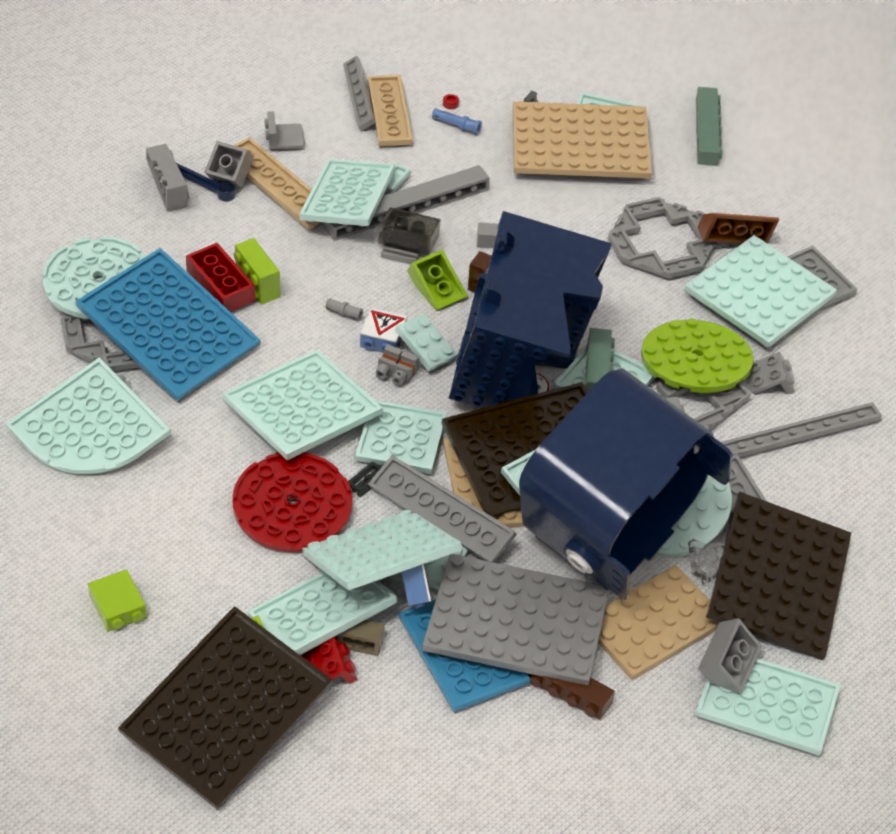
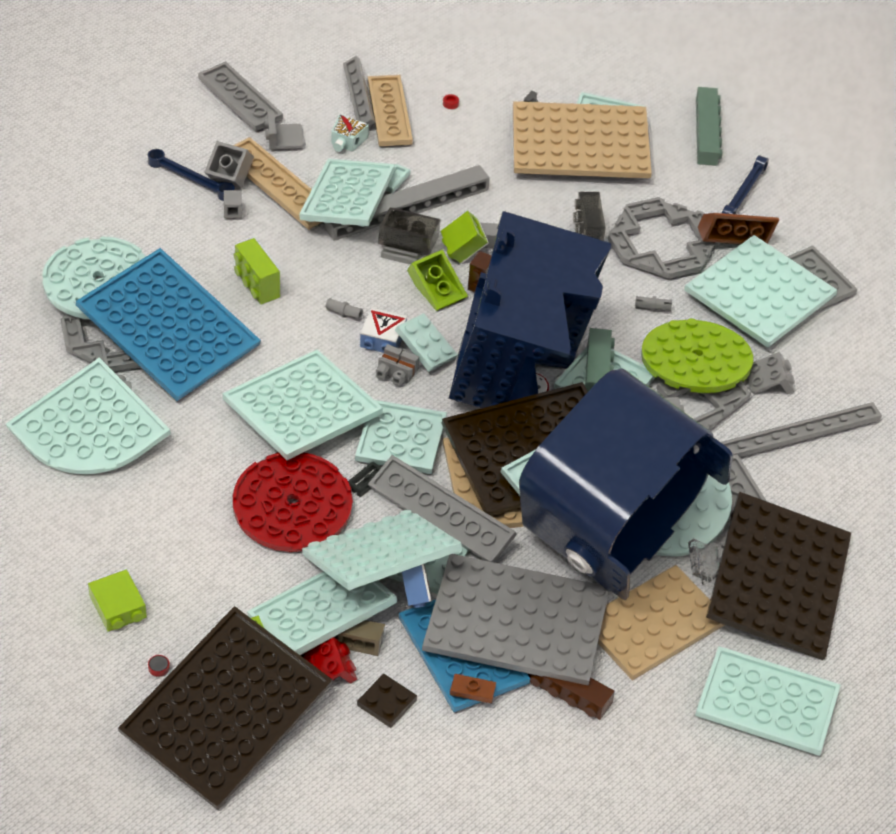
(158, 665): none -> tile
(167, 177): light grey wedge -> none
(221, 276): red brick -> none
(232, 203): none -> light grey brick
(239, 95): none -> light grey plate
(348, 133): none -> torso
(387, 700): none -> dark brown plate
(464, 122): medium blue pin -> none
(464, 237): none -> lime piece
(473, 688): none -> dark orange plate
(589, 215): none -> clear smoke brick
(653, 303): none -> light grey pin
(730, 656): light grey slope -> none
(759, 168): none -> dark blue piece

